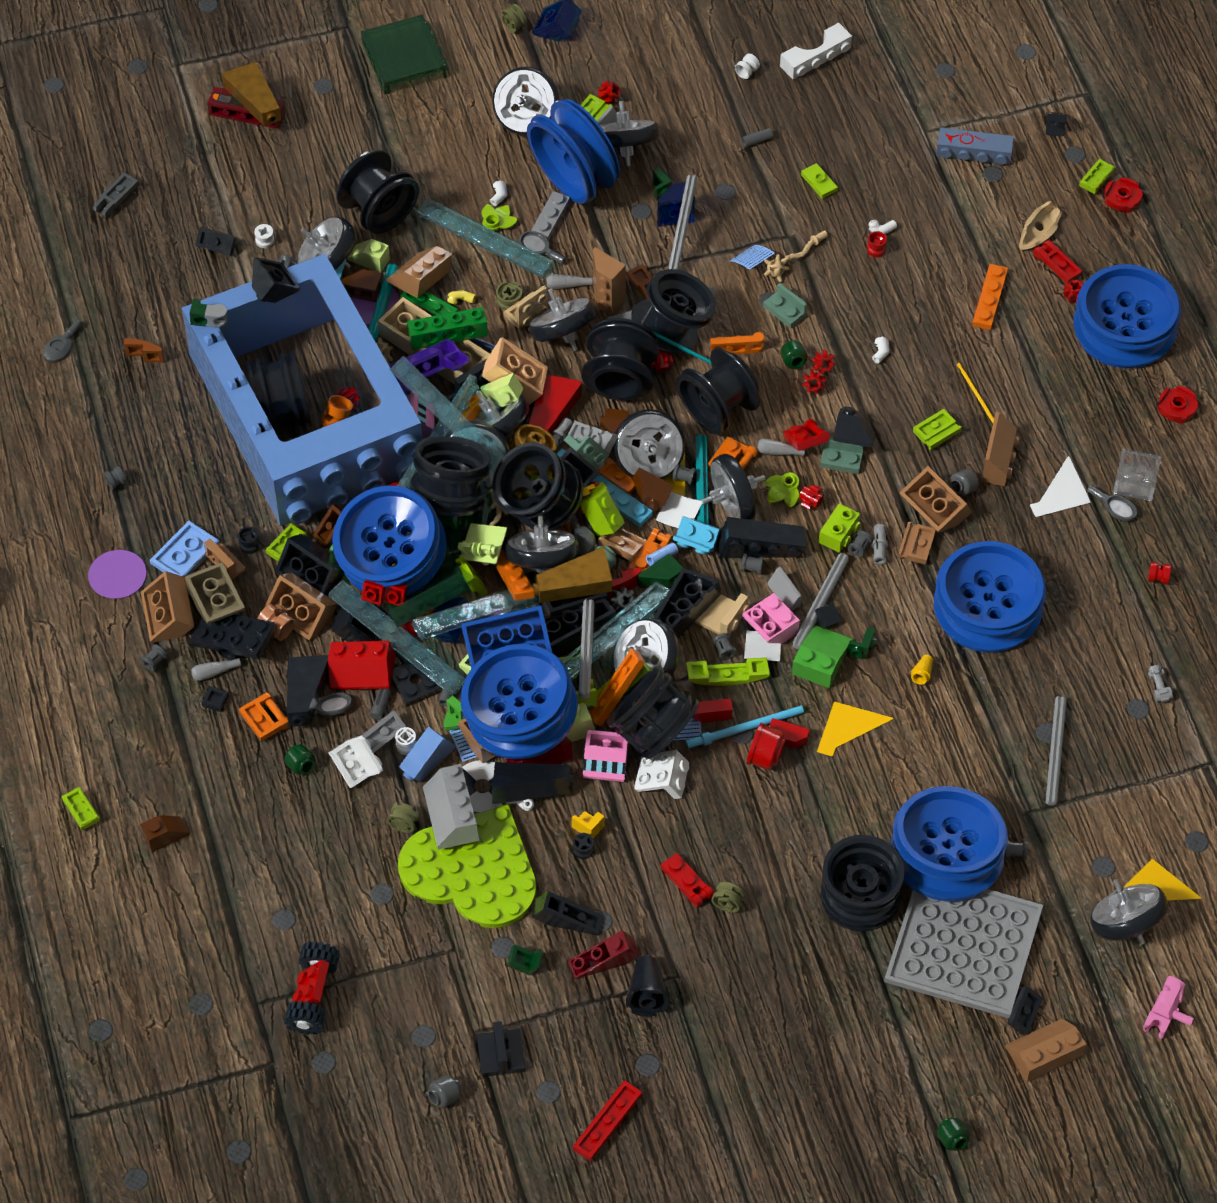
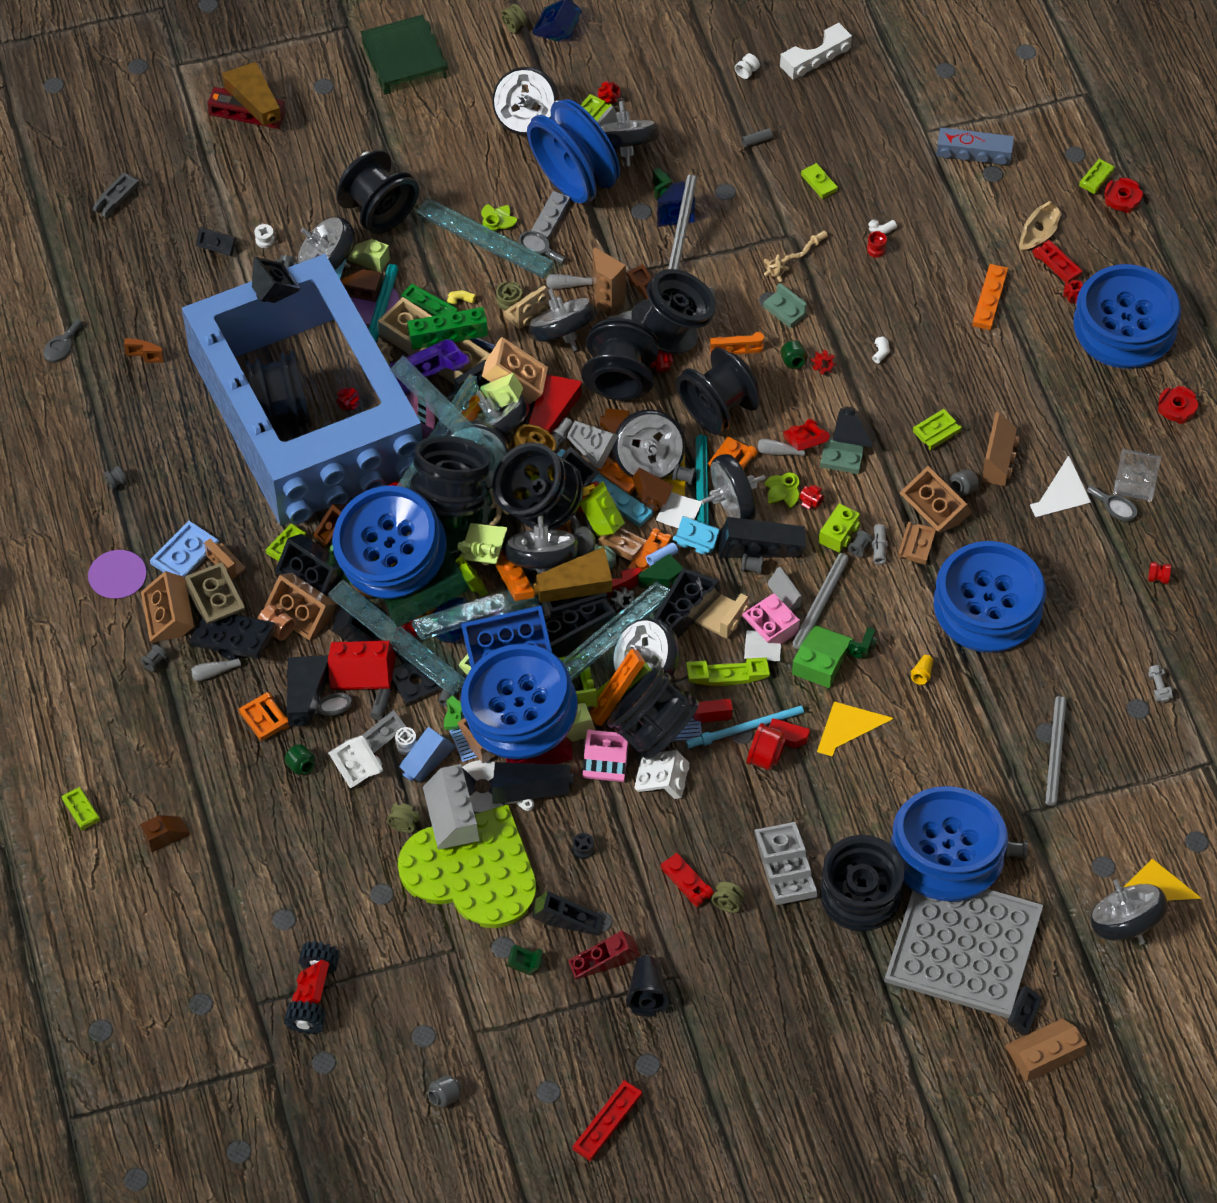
(208, 315): leg -> none
(215, 699): black tile -> none
(248, 540): black wheel -> none
(337, 409): orange wheel -> none
(377, 593): red slope -> none
(422, 271): medium nougat slope -> none
(500, 1051): black bracket -> none
(501, 193): white arm -> none
(586, 649): light grey axle -> none
(588, 449): sand green bracket -> none
(588, 824): yellow panel -> none
(682, 347): teal axle -> none
(724, 646): dark grey bush -> none
(753, 256): light blue sticker -> none
(785, 863): none -> light grey slope
(810, 378): red gear -> none
(828, 615): black tile -> none
(953, 1134): dark green head -> none
(976, 392): yellow piece -> none
(1055, 123): black slope -> none
(1166, 1007): bright pink piece -> none

